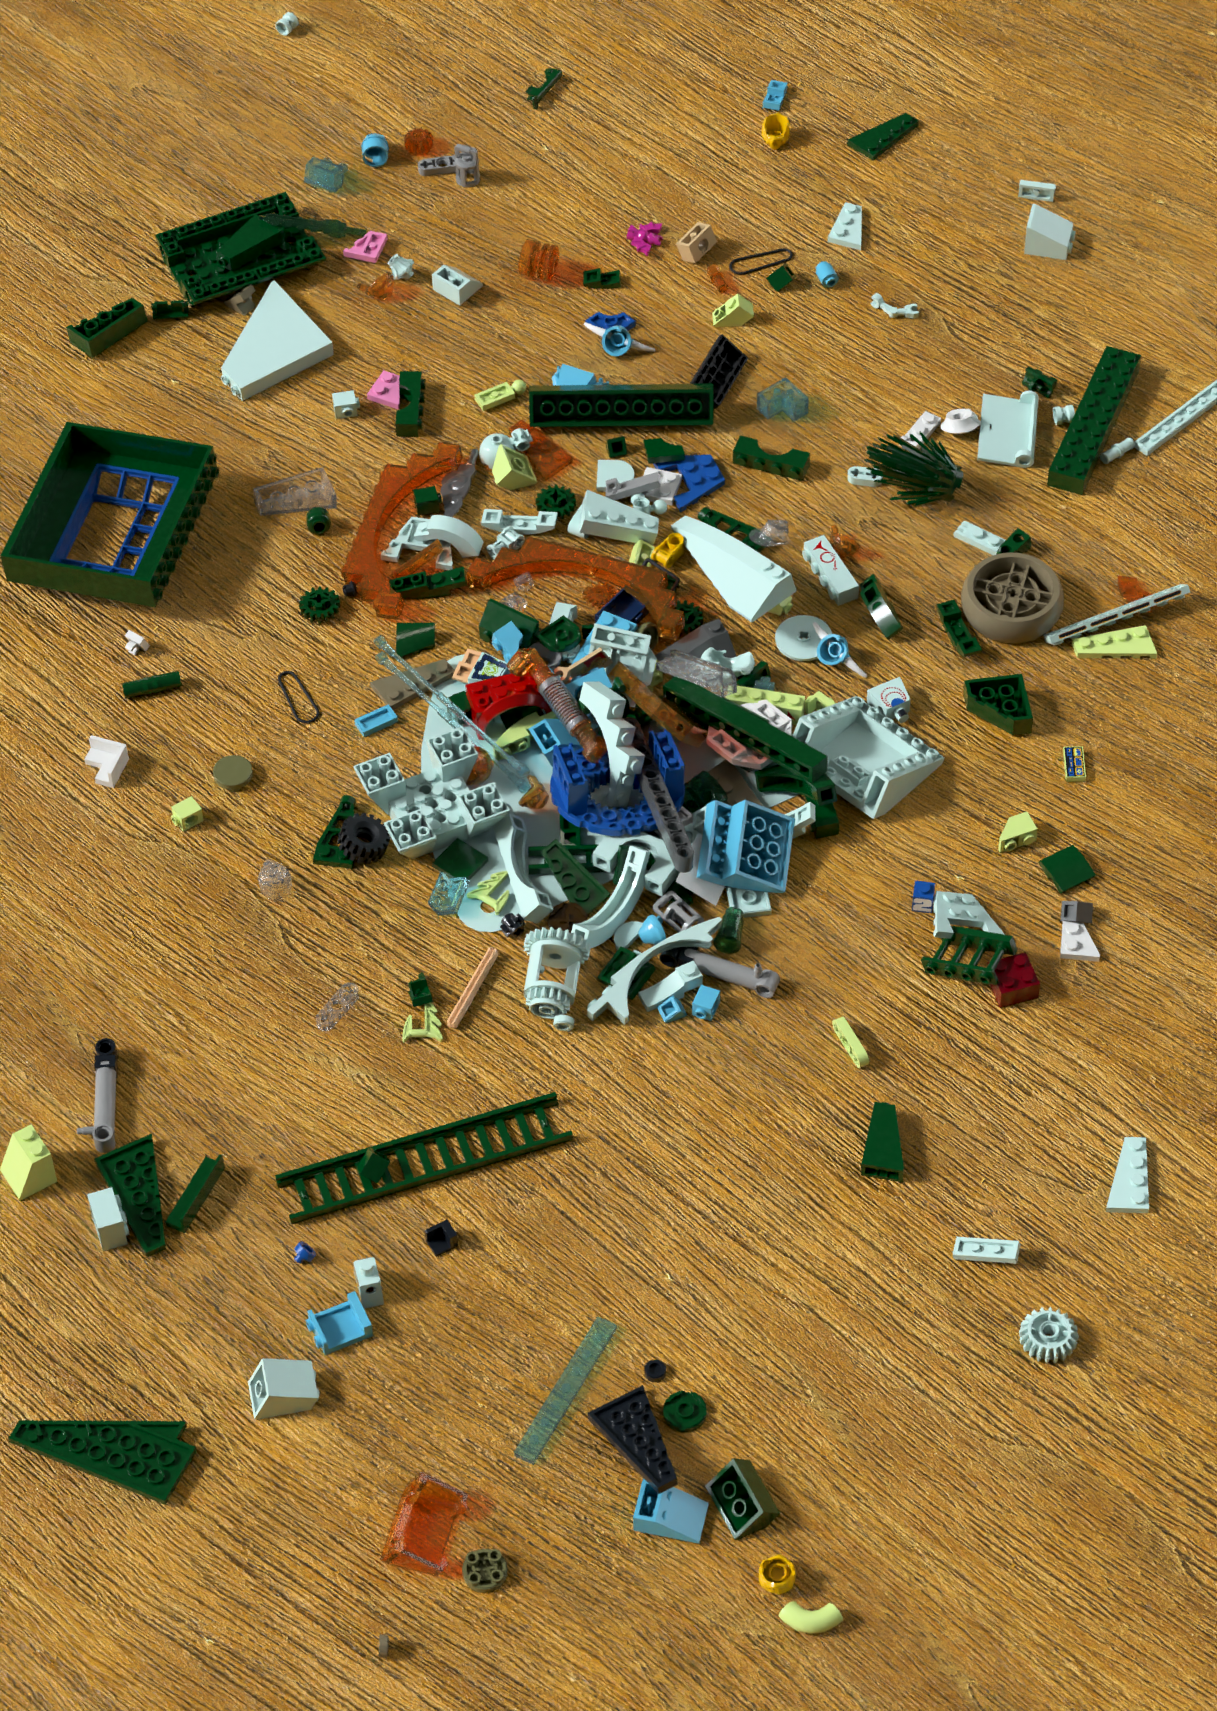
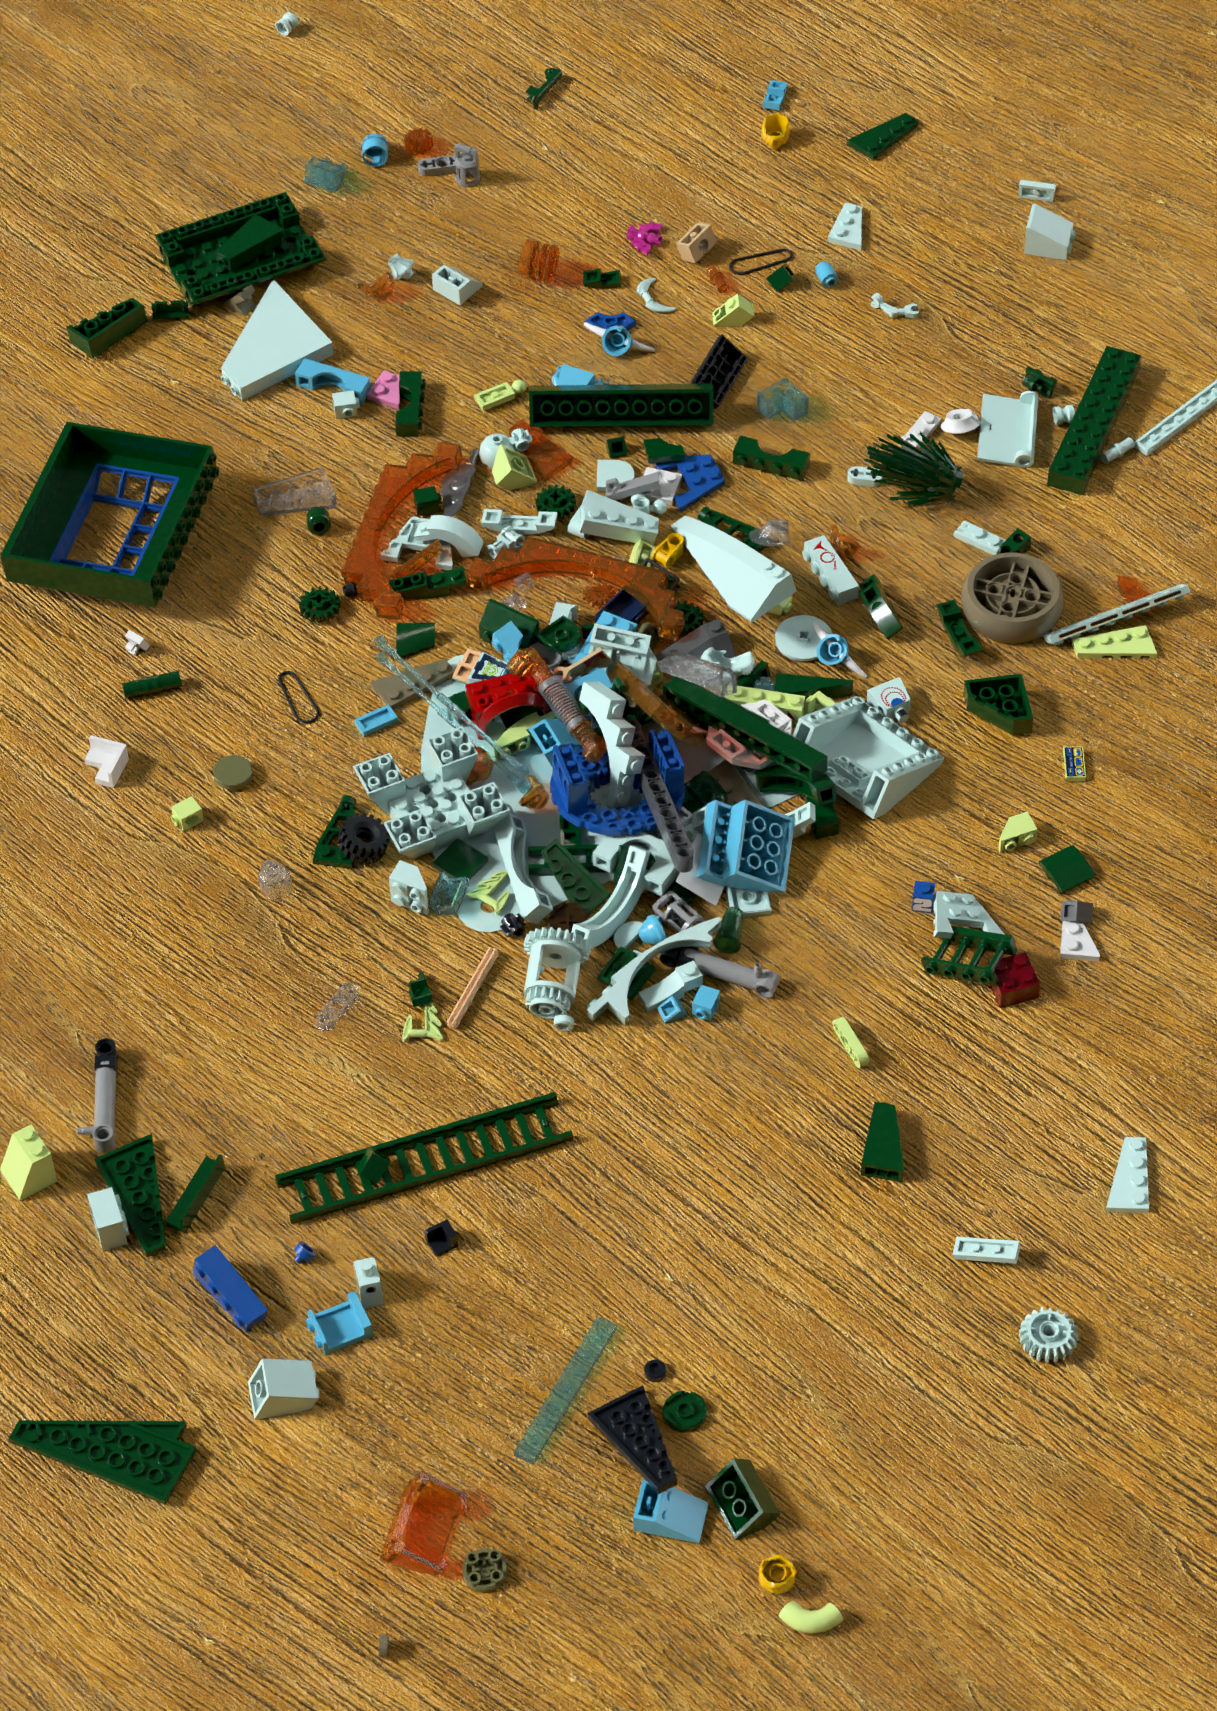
(229, 1288): none -> blue wedge
(315, 374): none -> medium azure arch
(328, 226): clear green bar -> none
(368, 247): bright pink wing -> none
(408, 888): none -> light aqua slope
(642, 290): none -> light aqua piece
(809, 685): none -> dark green slope

